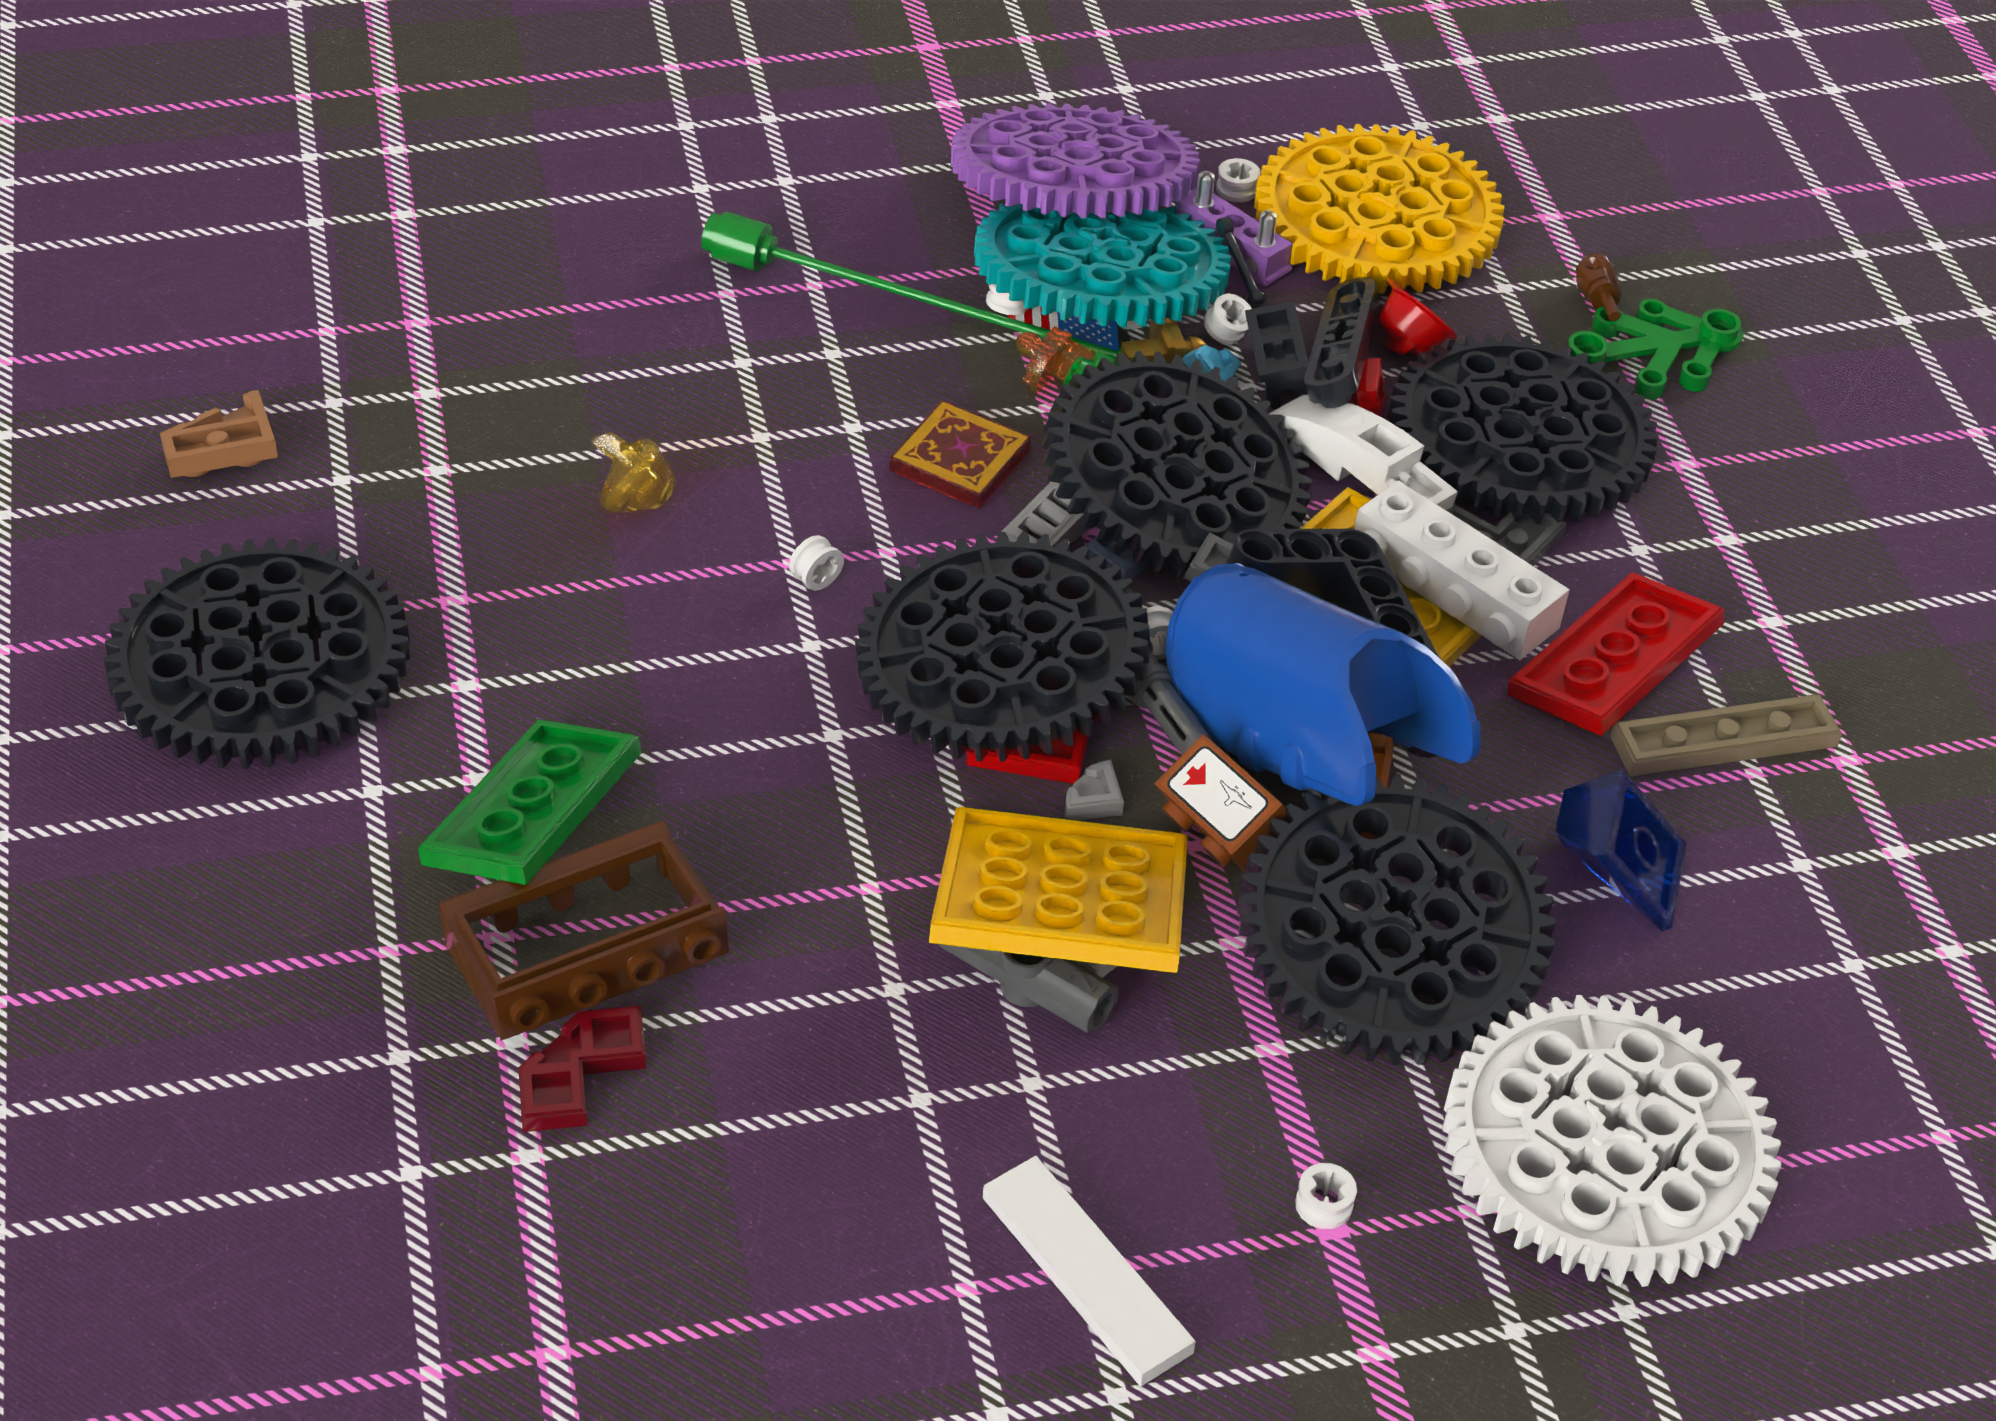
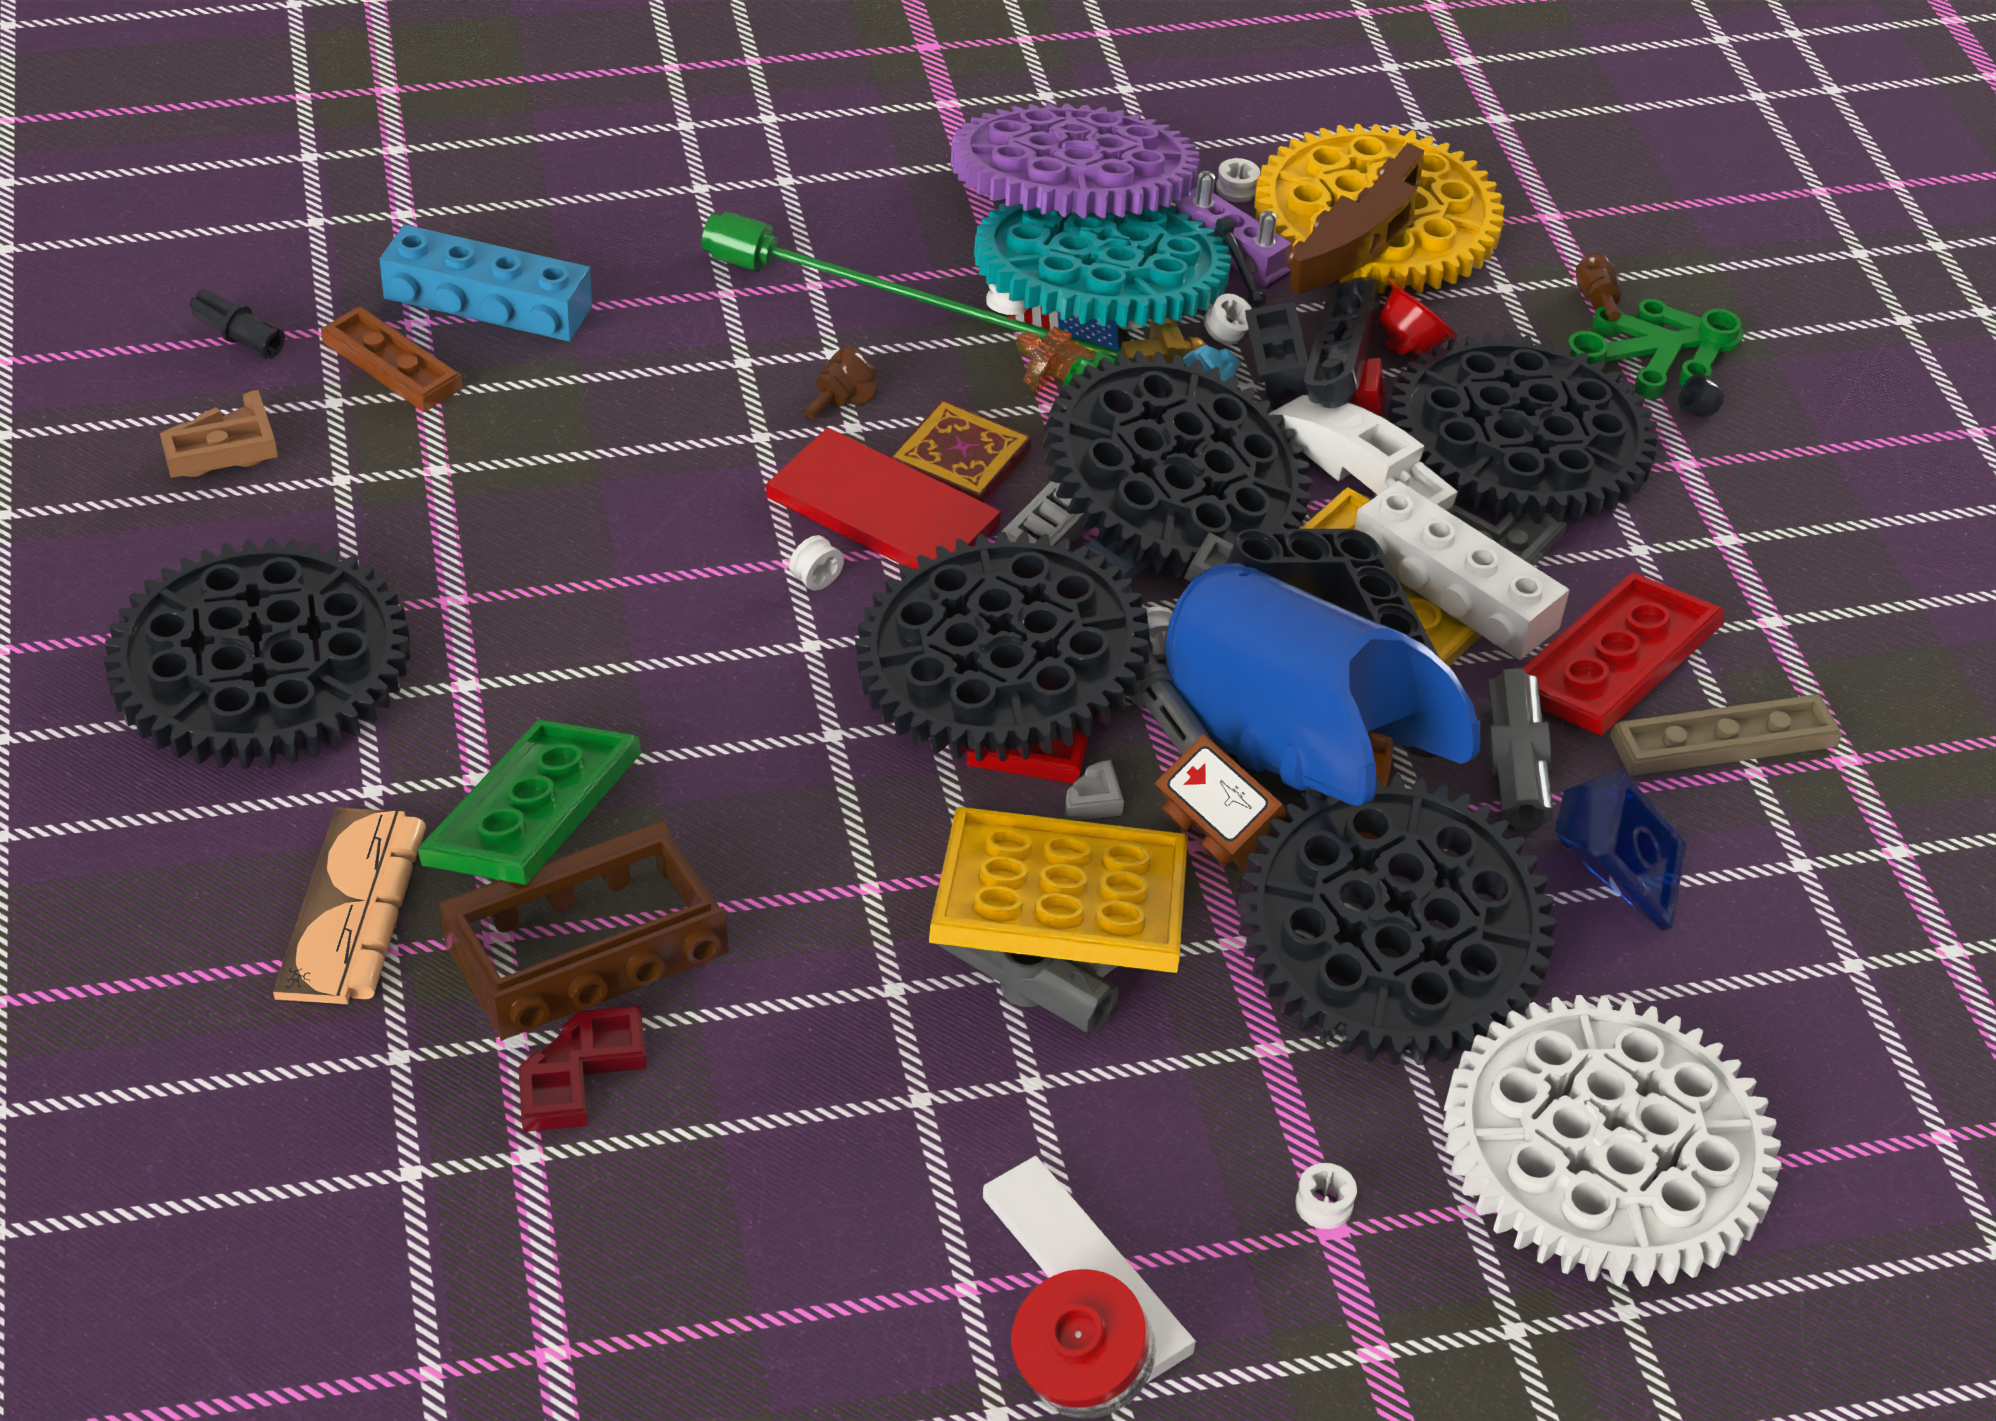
(237, 323): none -> black axle
(350, 907): none -> light nougat windscreen
(392, 358): none -> dark orange tile
(486, 282): none -> dark azure brick
(637, 475): clear yellow hat -> none
(845, 379): none -> reddish brown piece
(878, 500): none -> red tile
(1083, 1343): none -> red piece
(1359, 229): none -> reddish brown slope
(1520, 749): none -> dark grey piece
(1701, 396): none -> black hinge

